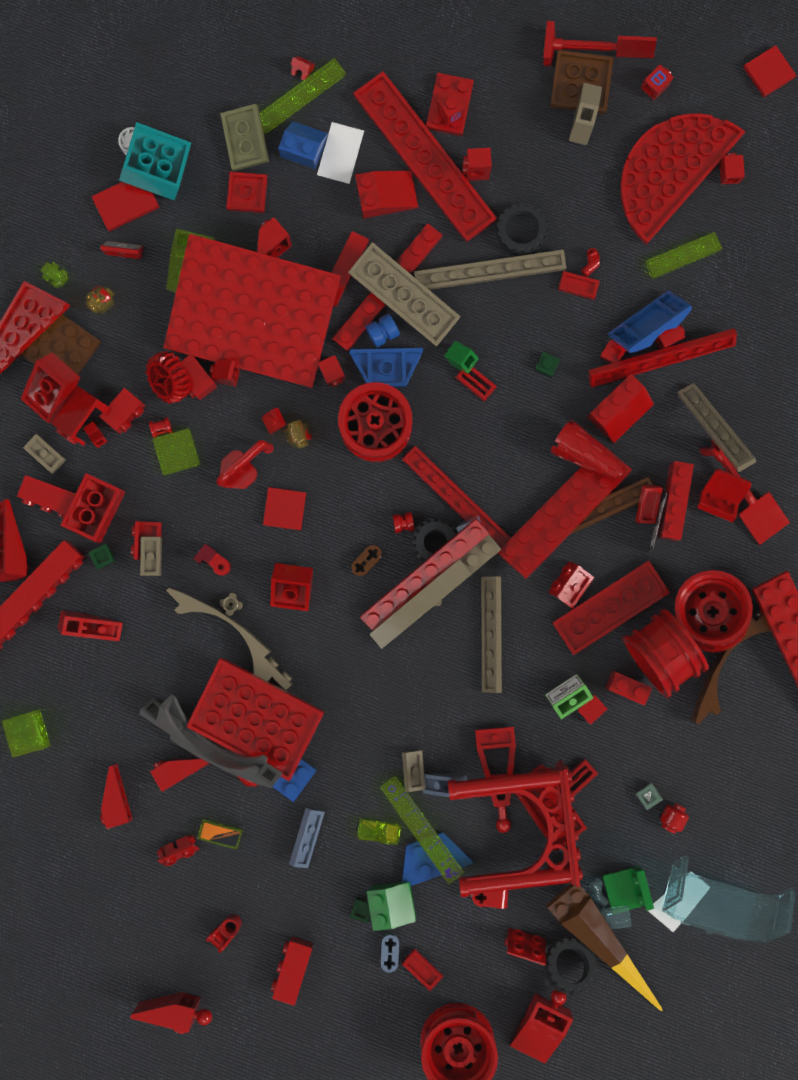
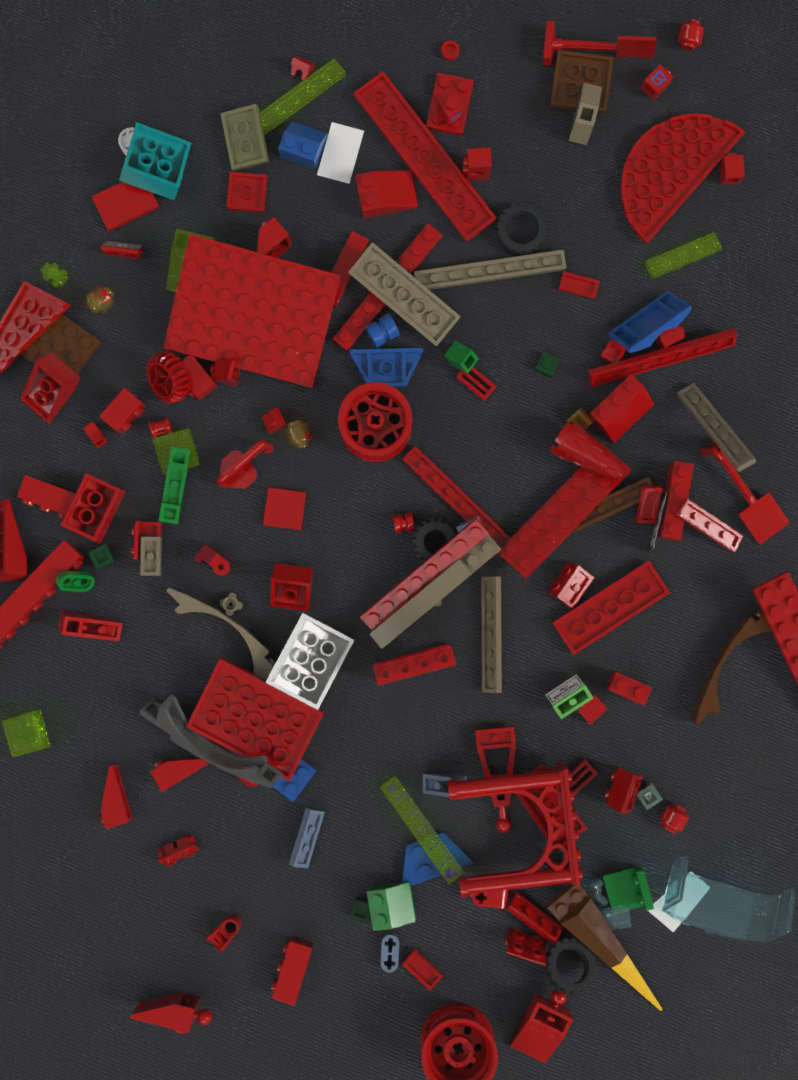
(44, 453): dark tan plate -> none
(72, 582): none -> green plate
(75, 413): red panel -> none
(174, 485): none -> green slope
(219, 834): slope -> none
(310, 661): none -> white slope
(331, 371): red brick -> none
(363, 556): reddish brown beam -> none
(378, 831): clear neon green slope -> none
(413, 770): dark tan plate -> none
(414, 664): none -> red panel
(450, 50): none -> red tile
(534, 918): none -> red tile
(581, 418): none -> pearl gold plate
(593, 261): red arm -> none
(623, 790): none -> red slope
(665, 653): red wheel -> none
(690, 35): none -> red head
(708, 525): none -> tile
(712, 584): red wheel -> none
(723, 494): red bracket -> none
(769, 71): red tile -> none

